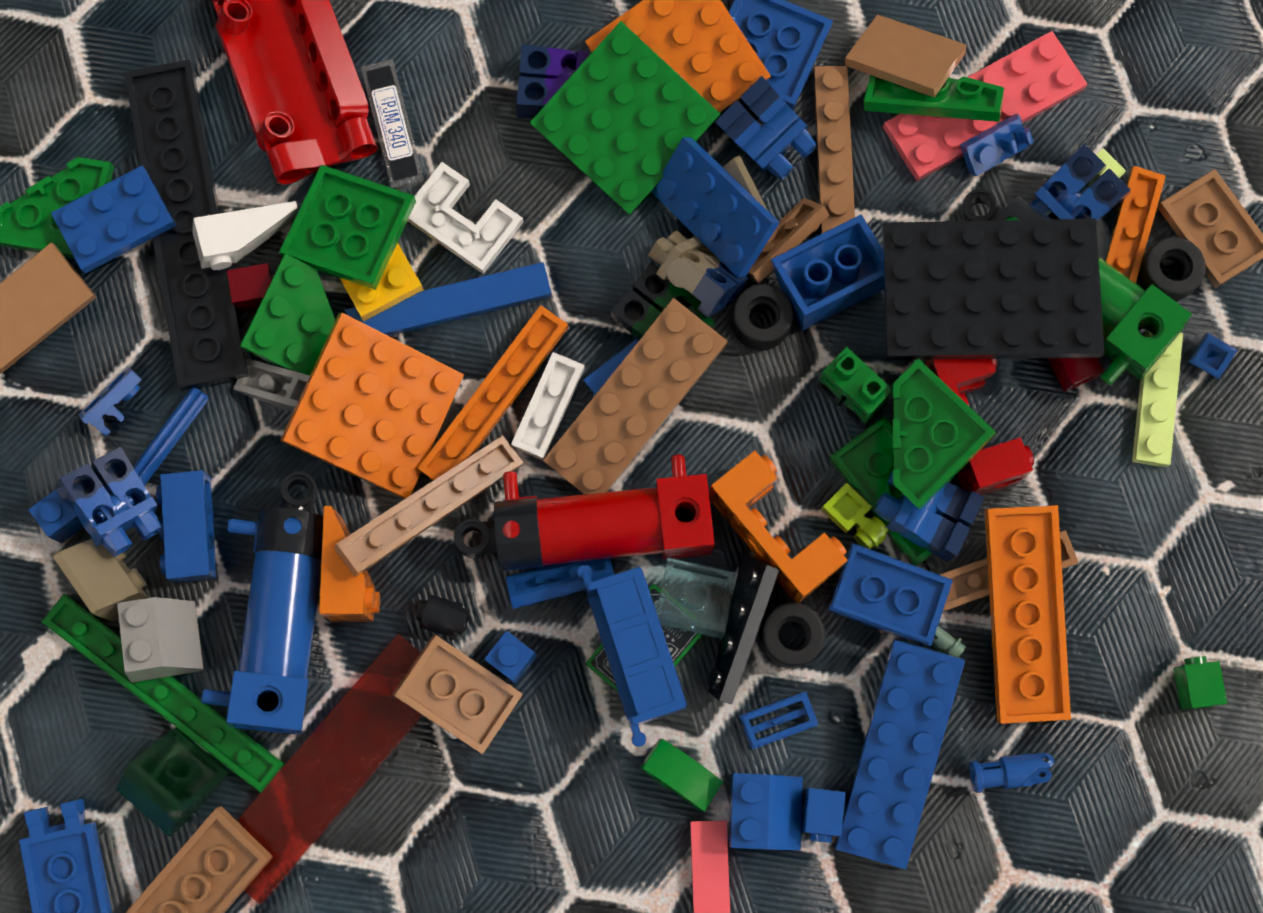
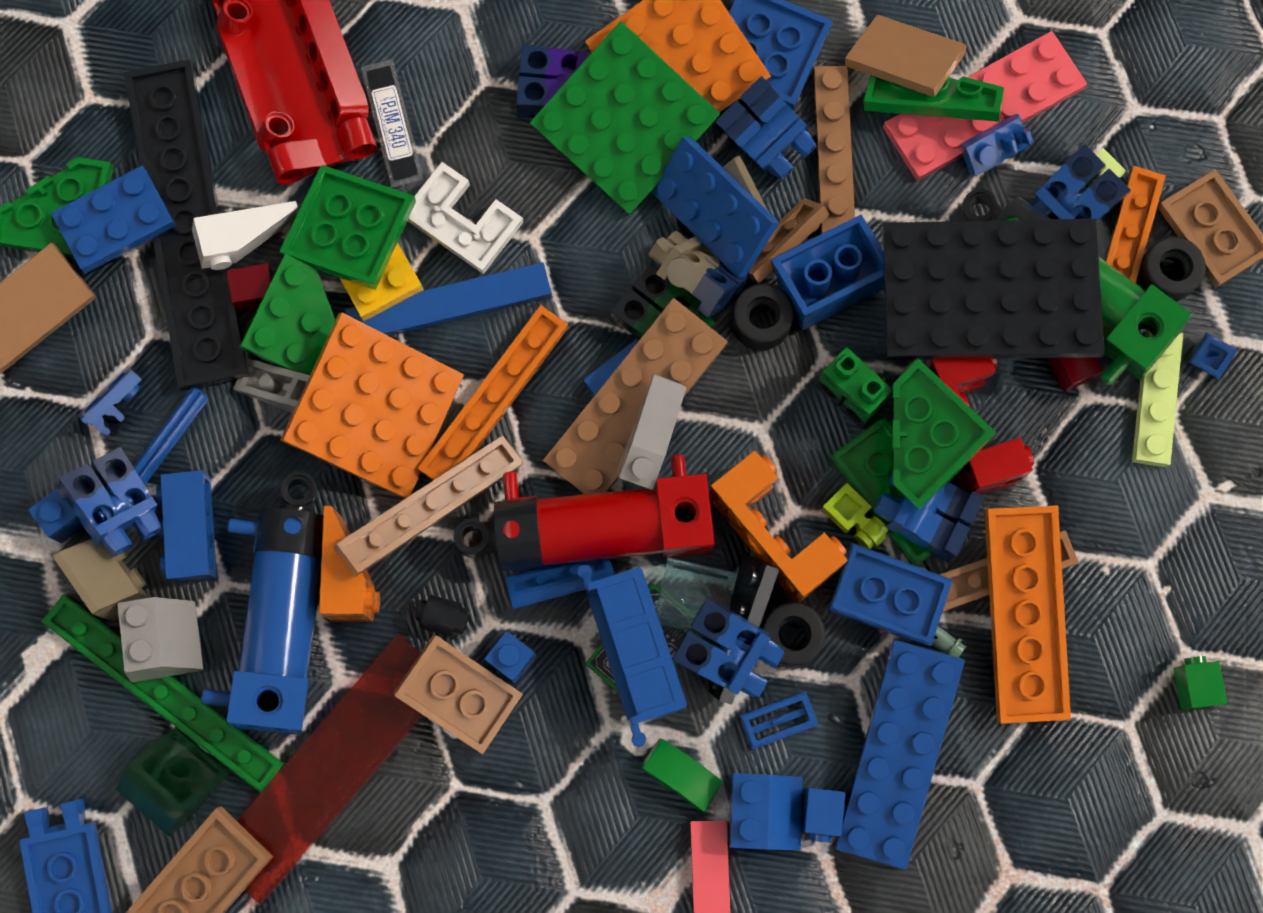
(547, 406): white plate -> none
(651, 432): none -> light grey slope
(734, 659): none -> blue hips
(1011, 771): blue piece -> none

